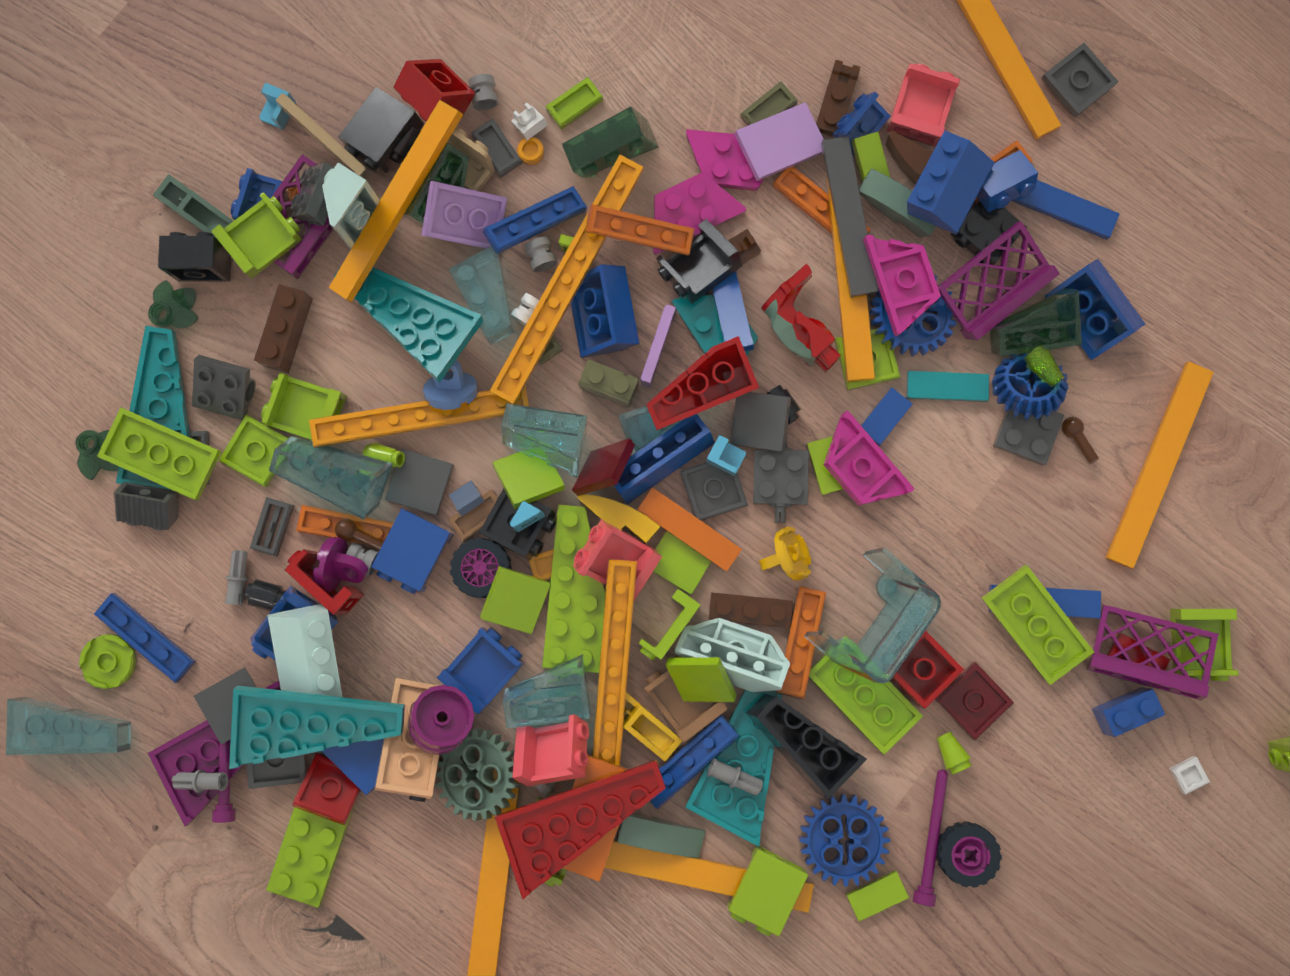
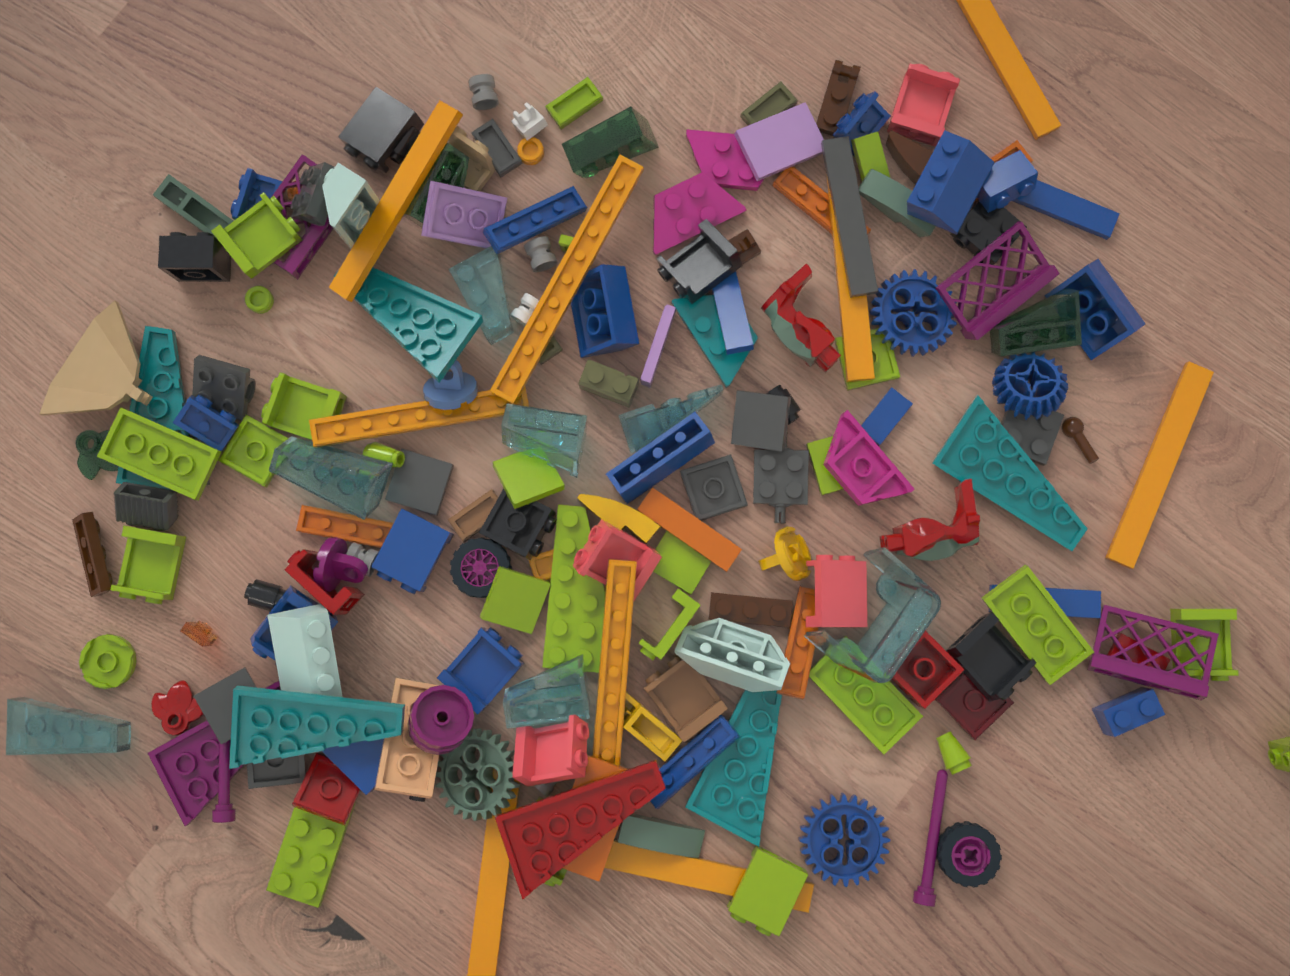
(92, 554): none -> reddish brown plate
(99, 369): none -> tan panel
(144, 637): blue tile -> none
(150, 565): none -> lime panel
(176, 703): none -> red plate
(177, 305): clear green plate -> none
(199, 632): none -> clear orange plate
(200, 781): light grey axle -> none
(205, 422): none -> blue bracket
(236, 578): light grey axle -> none
(259, 299): none -> lime tile
(272, 113): medium azure panel -> none
(272, 527): dark grey tile -> none
(283, 328): reddish brown brick -> none
(320, 135): tan tile -> none
(347, 530): reddish brown bar -> none
(431, 80): red brick -> none
(466, 498): sand blue tile -> none
(525, 516): medium azure slope -> none
(603, 467): dark red tile -> none
(639, 230): orange tile -> none
(701, 679): lime tile -> none
(709, 381): red wedge -> none
(726, 456): medium azure panel -> none
(734, 777): light grey axle -> none
(810, 749): black wedge -> none
(839, 592): none -> coral panel
(877, 895): lime tile -> none
(903, 279): dark pink wing -> none
(932, 540): none -> red hips
(947, 386): teal tile -> none
(990, 659): none -> black panel
(1006, 475): none -> teal wing
(1044, 365): clear neon green cone -> none
(1079, 80): dark grey plate -> none
(1189, 775): white tile -> none

